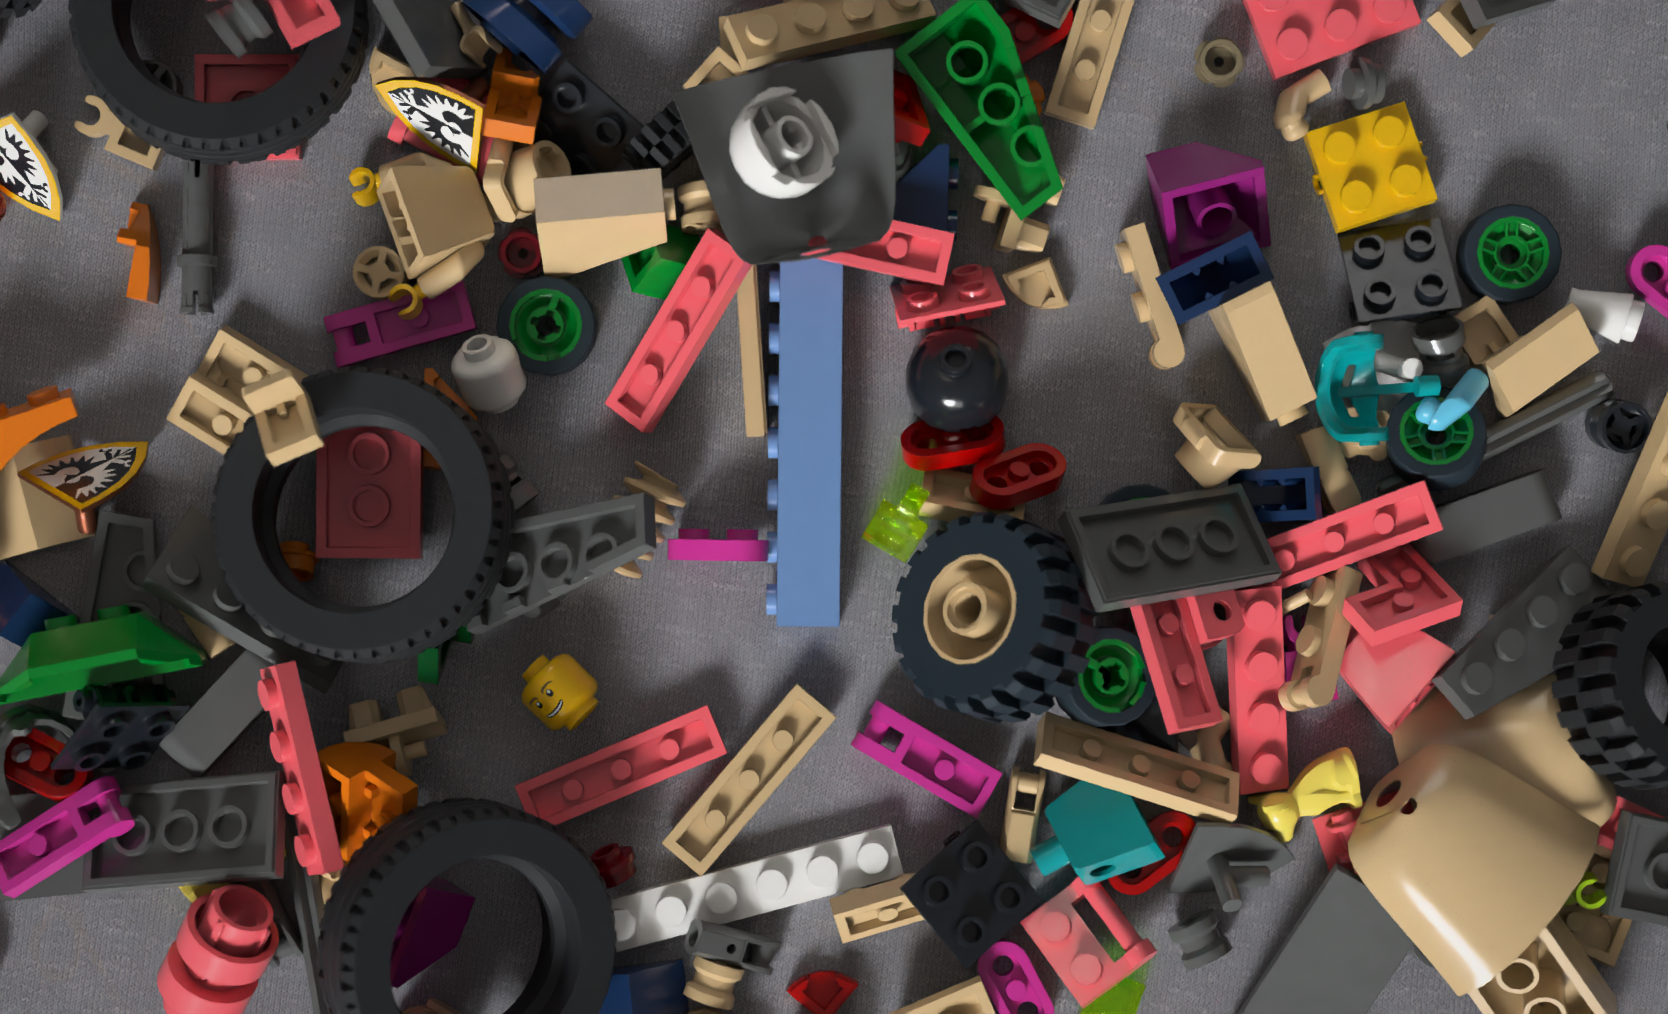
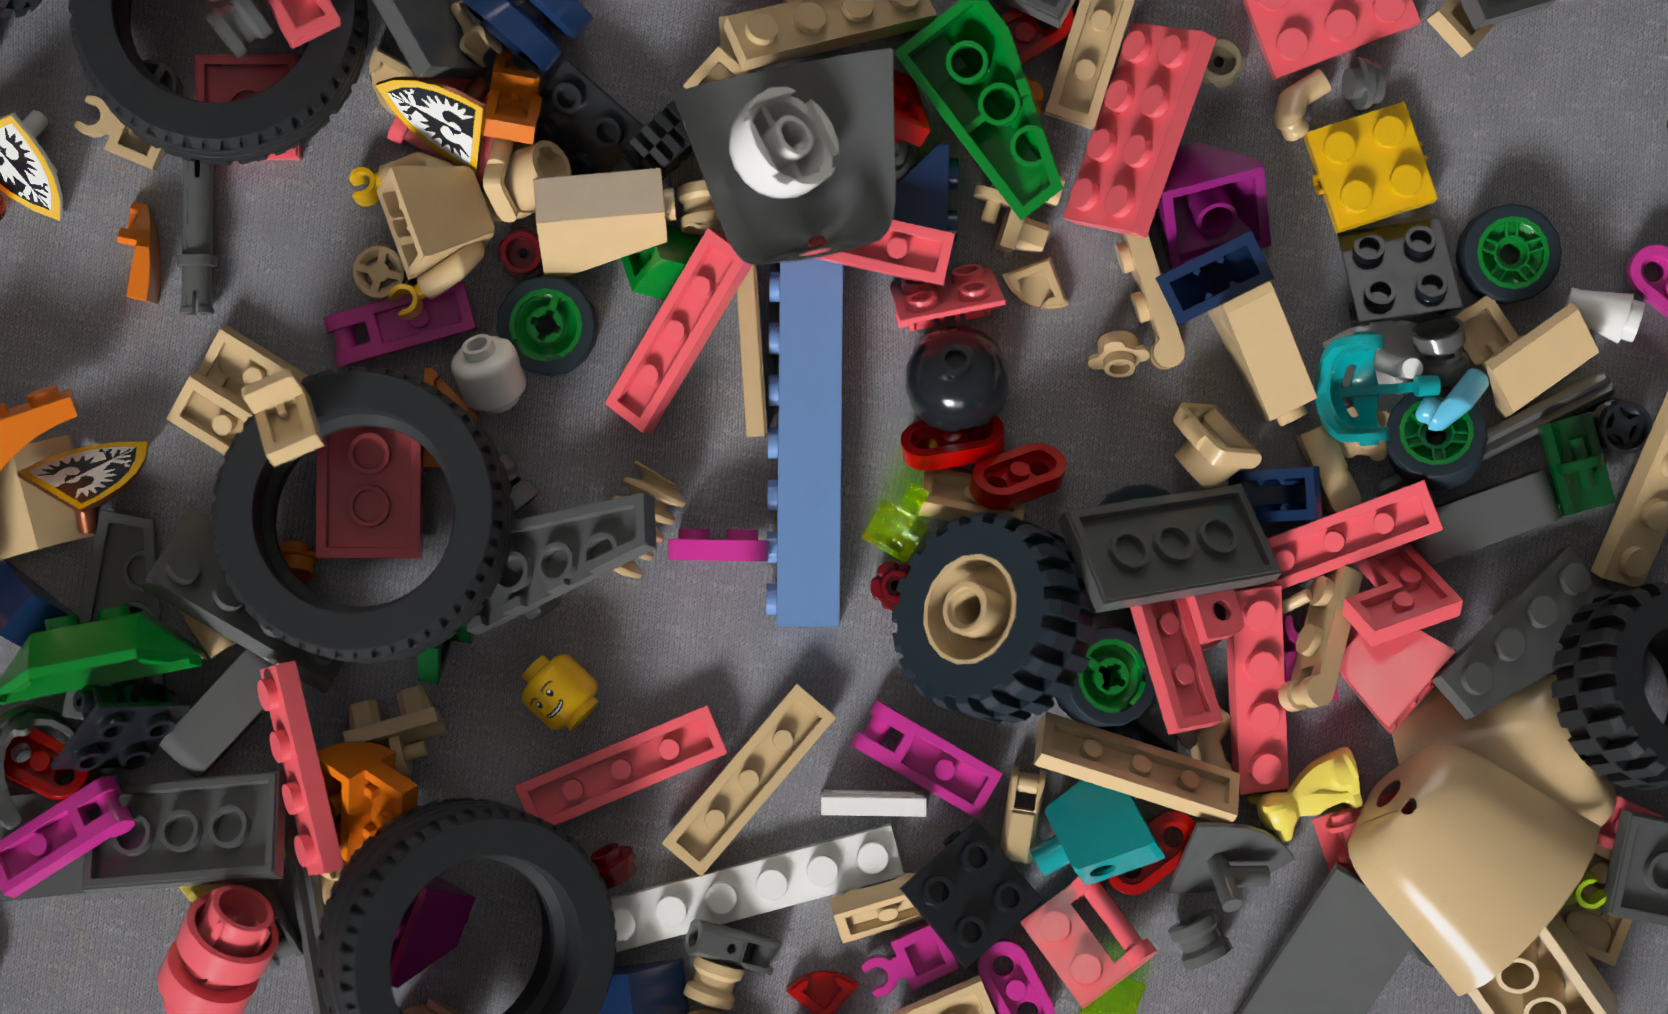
(873, 803): none -> white tile
(881, 584): none -> dark red plate
(917, 956): none -> dark pink plate
(1118, 354): none -> tan plate
(1139, 128): none -> coral plate
(1576, 464): none -> dark green hips

